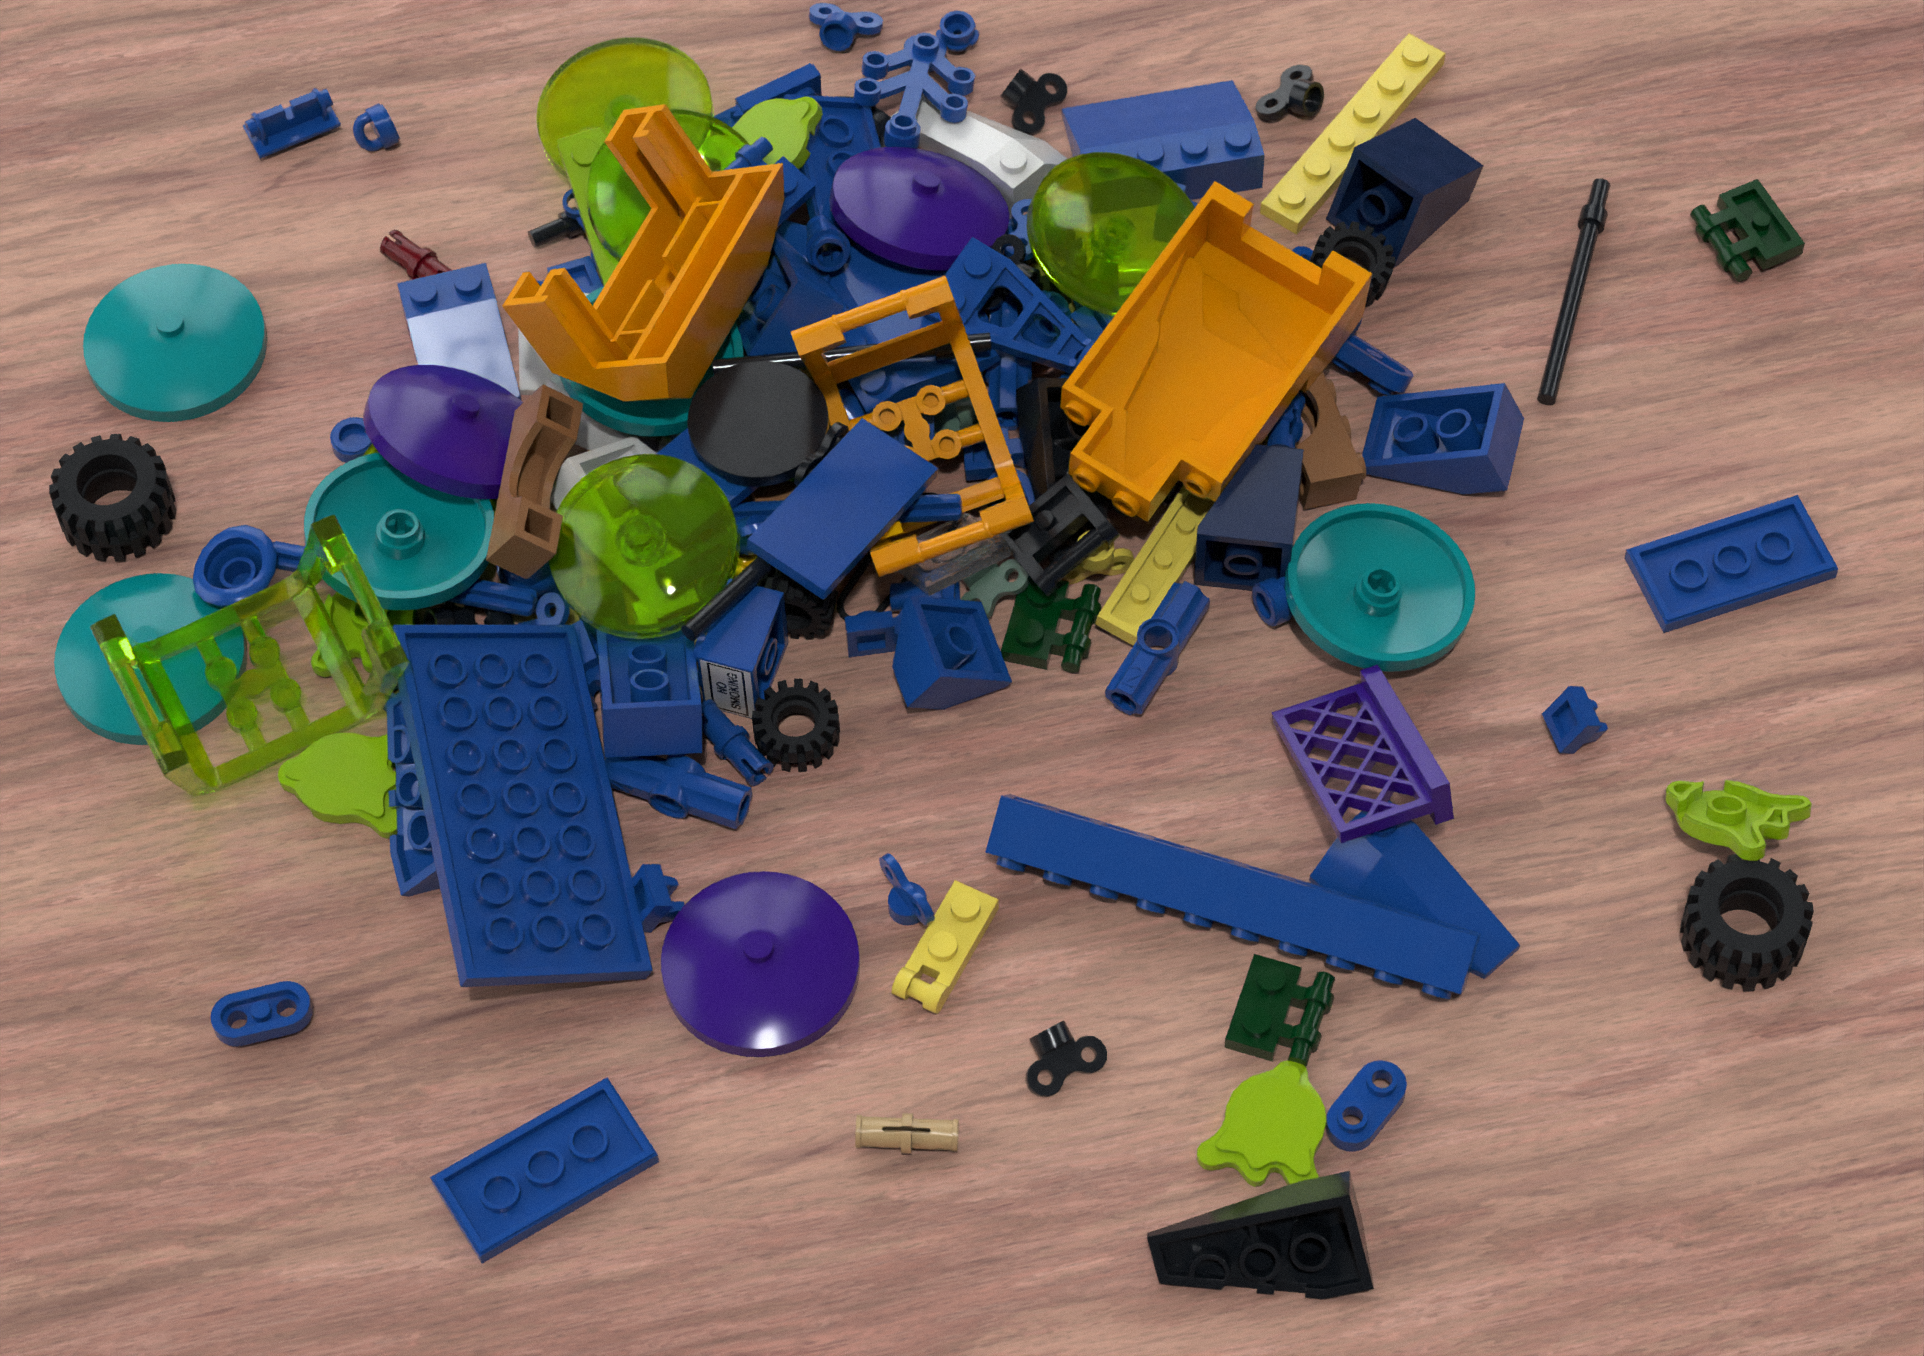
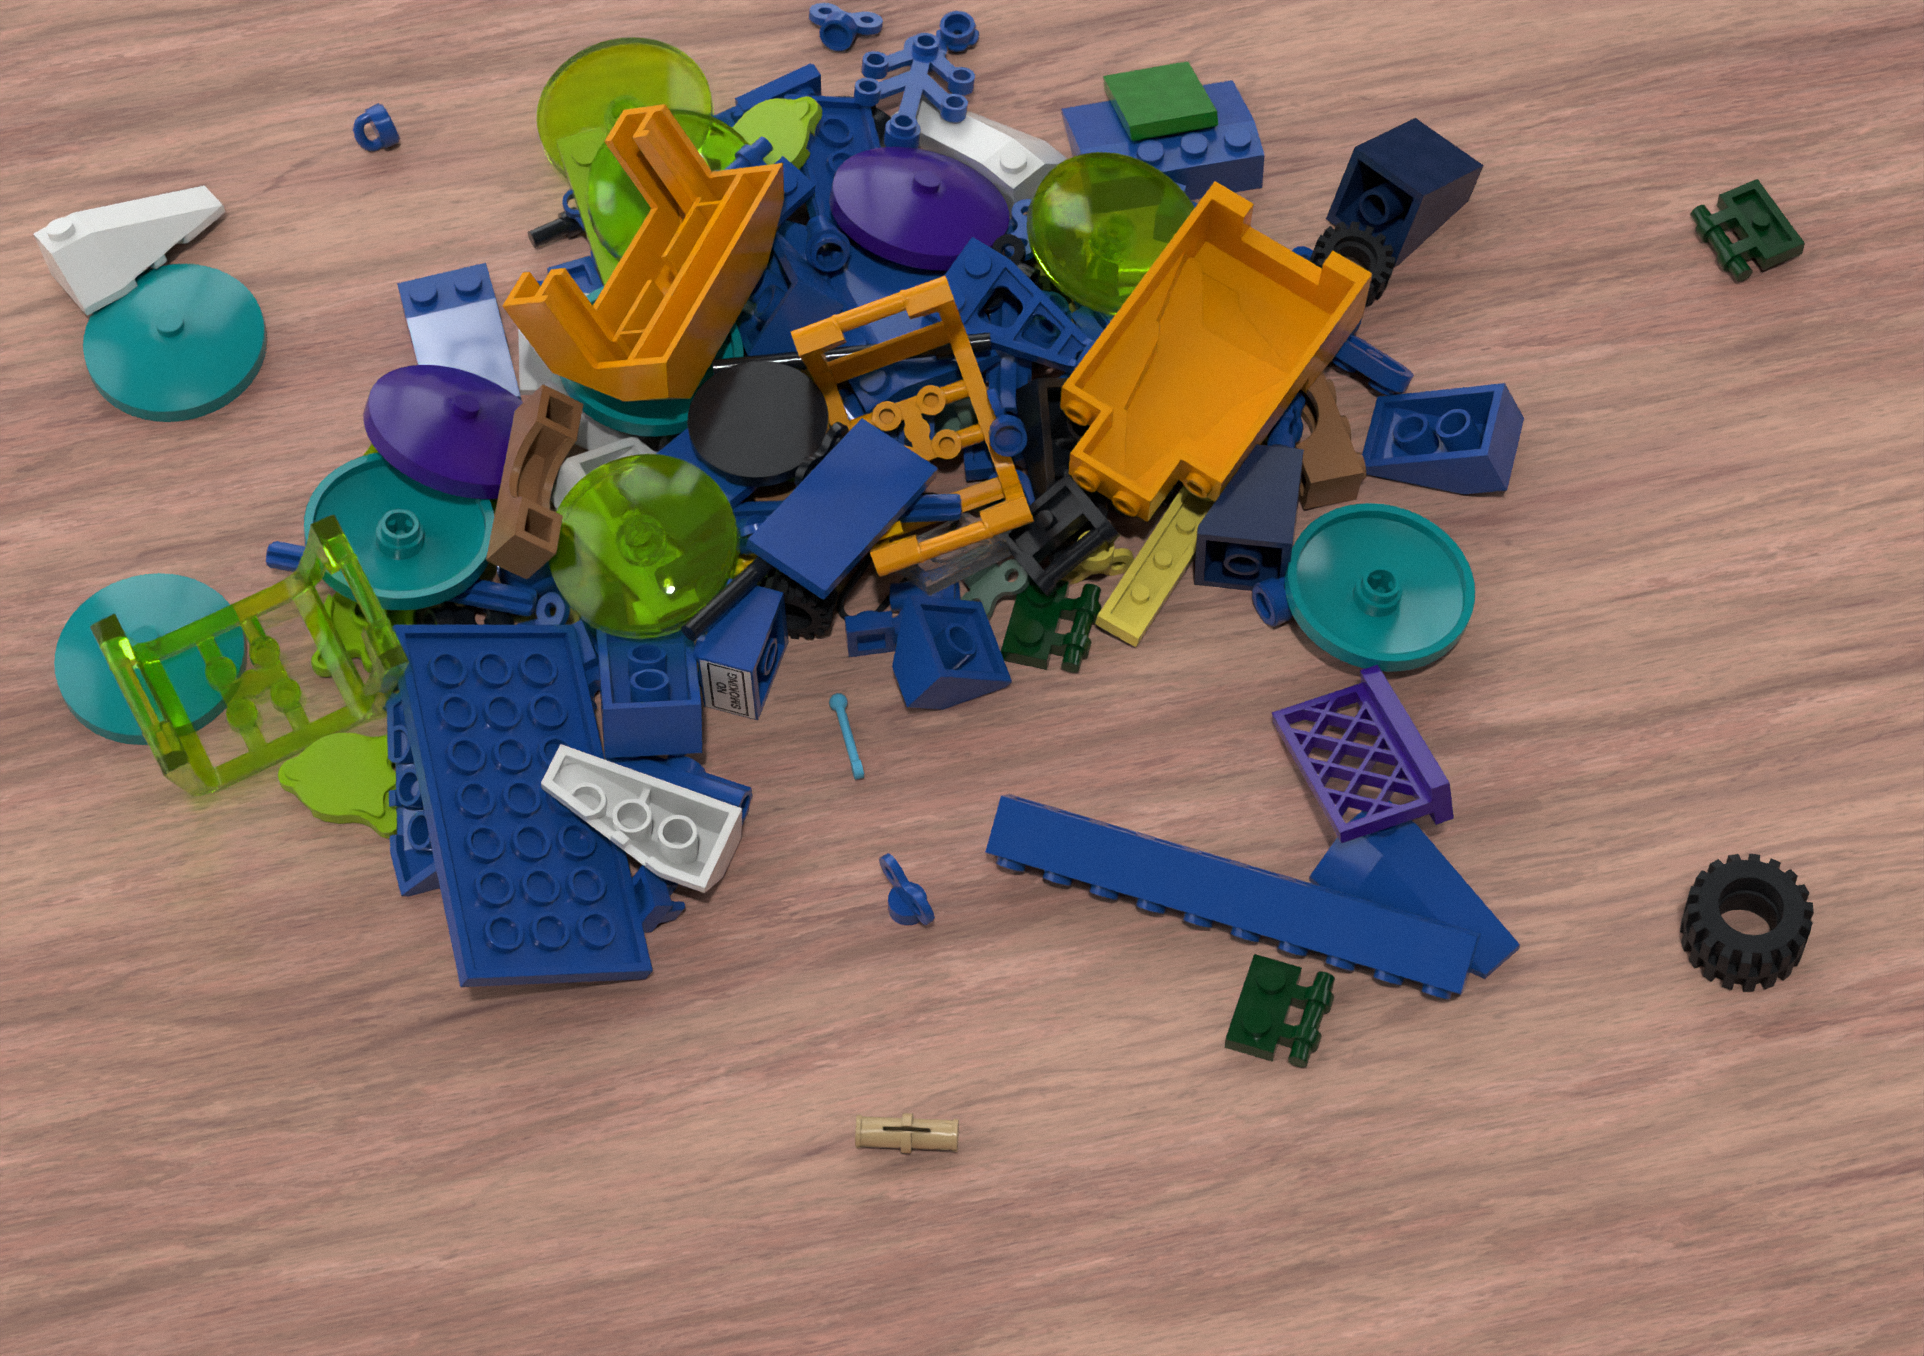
(105, 248): none -> white wedge
(107, 468): black tyre -> none
(234, 565): blue hat -> none
(262, 1011): blue plate -> none
(288, 126): blue hinge -> none
(349, 439): blue tile -> none
(415, 260): dark red pin -> none
(544, 1170): blue tile -> none
(654, 821): none -> white wedge
(733, 744): blue pin -> none
(760, 964): dark purple dish -> none
(791, 702): black tyre -> none
(838, 703): none -> medium azure hinge
(946, 946): light yellow plate -> none
(1007, 431): none -> blue piece
(1032, 98): black piece -> none
(1061, 1056): black piece -> none
(1145, 667): blue piece -> none
(1160, 101): none -> green tile
(1269, 1127): lime tile -> none
(1283, 1240): black wedge -> none
(1299, 95): black piece -> none
(1363, 118): light yellow plate -> none
(1367, 1102): blue plate -> none
(1573, 720): blue tile -> none
(1591, 223): black bar -> none
(1731, 563): blue tile -> none
(1735, 816): lime tile -> none

